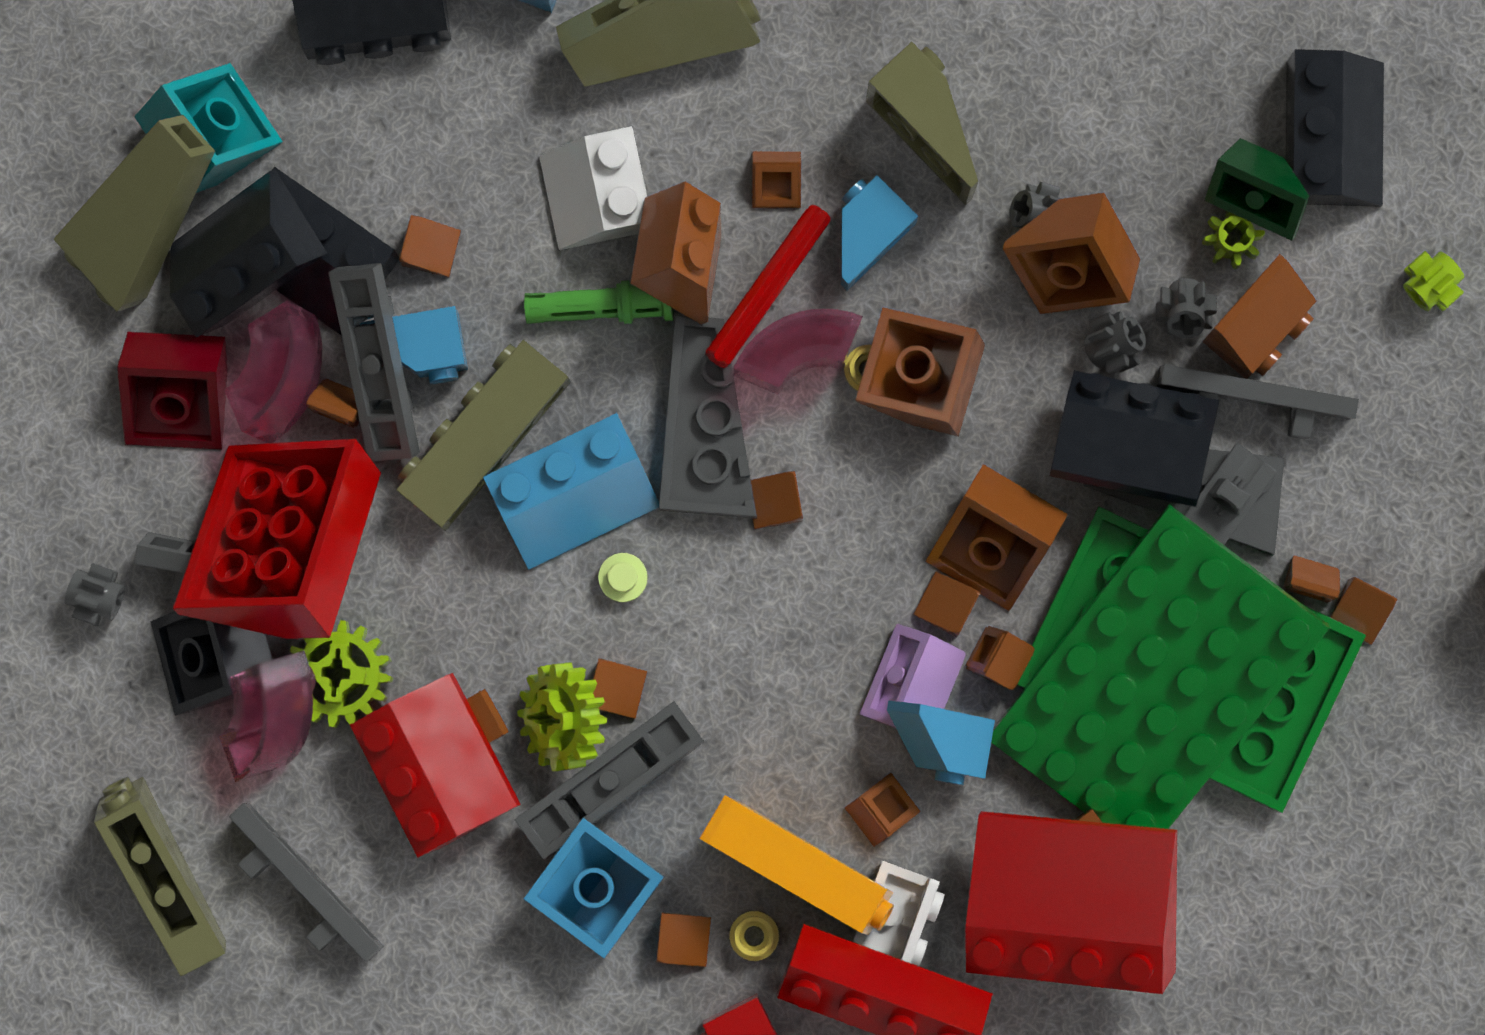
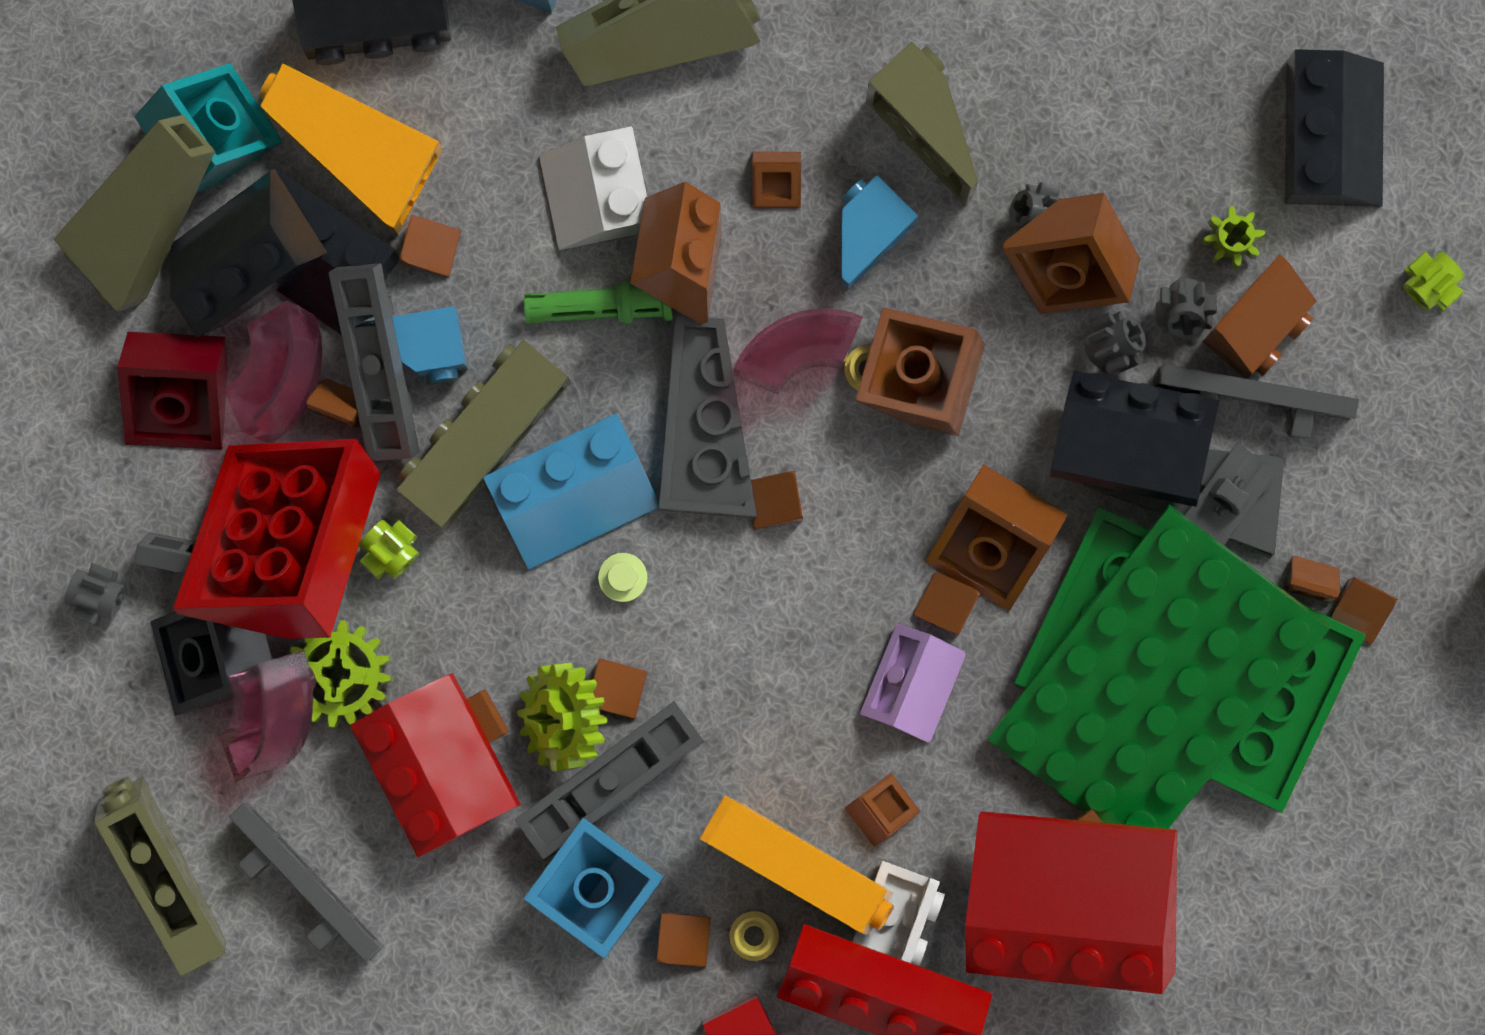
(358, 146): none -> light orange slope
(388, 549): none -> lime gear
(768, 286): red axle -> none
(944, 740): dark azure slope -> none
(1000, 657): dark orange slope -> none
(1258, 188): dark green slope -> none

